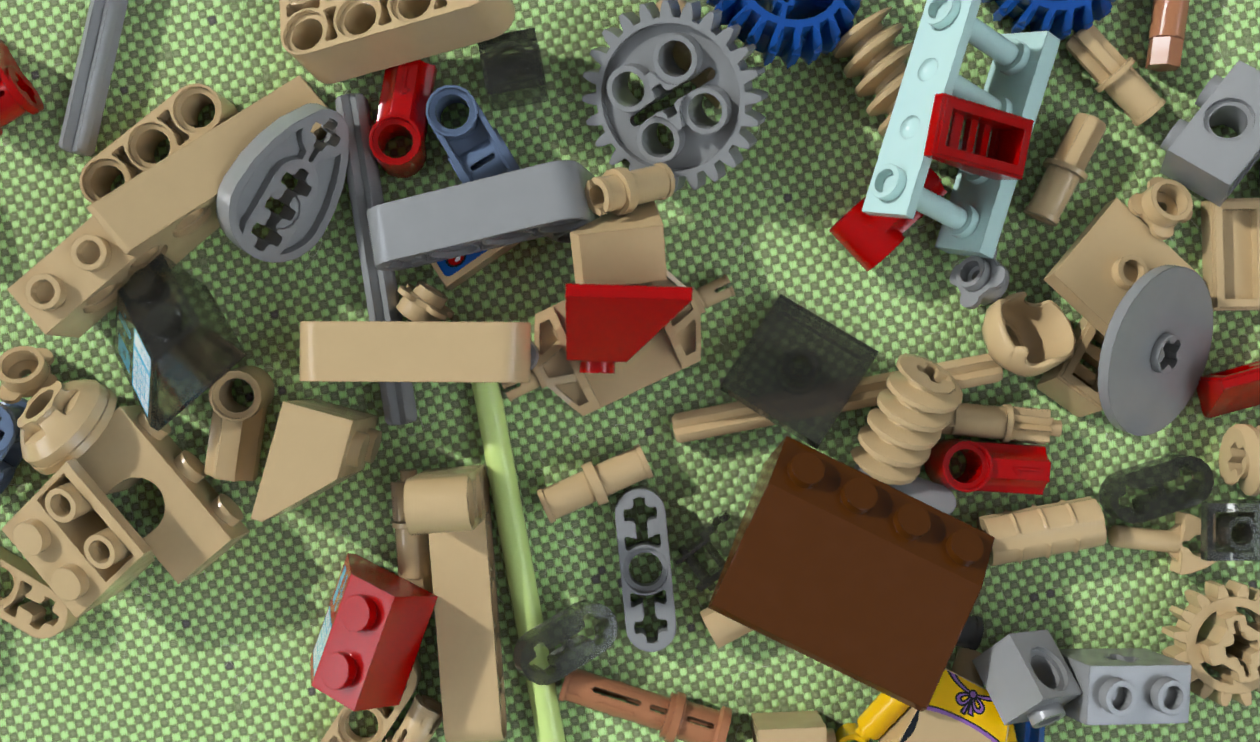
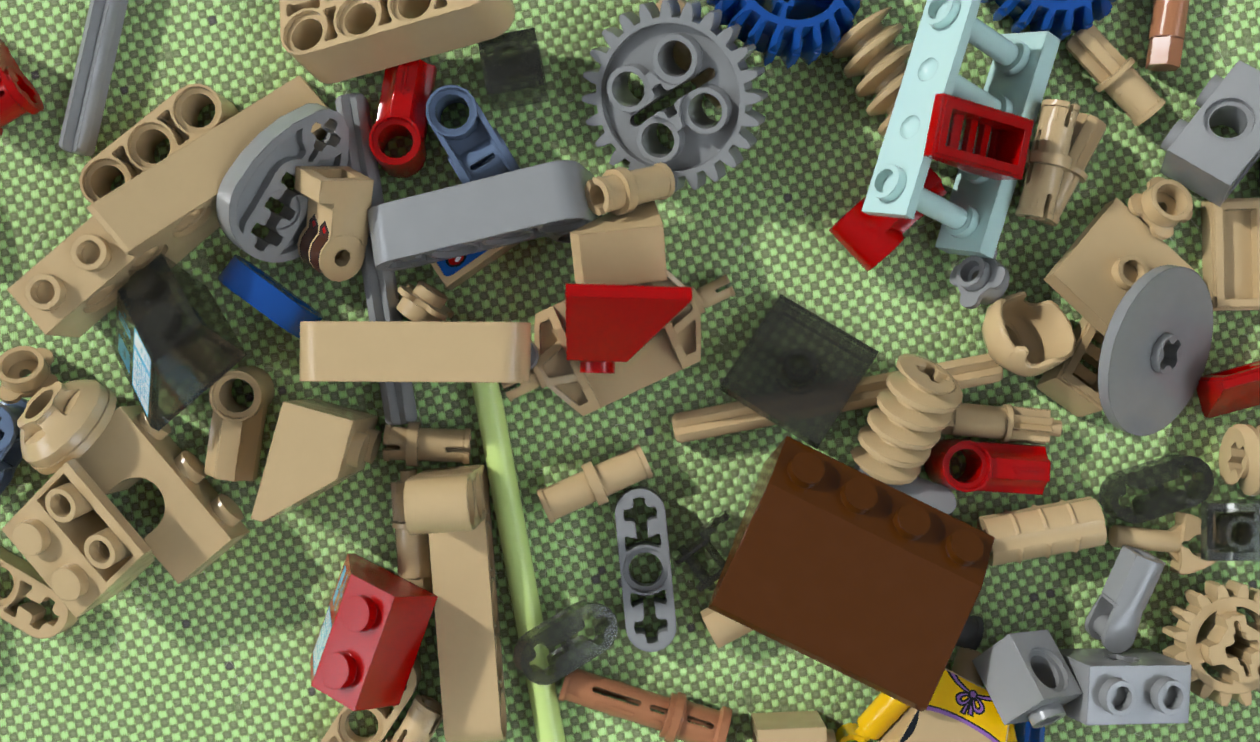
(267, 295): none -> blue beam
(336, 219): none -> tan leg
(426, 444): none -> tan pin
(1047, 160): none -> tan pin
(1124, 599): none -> light grey bar

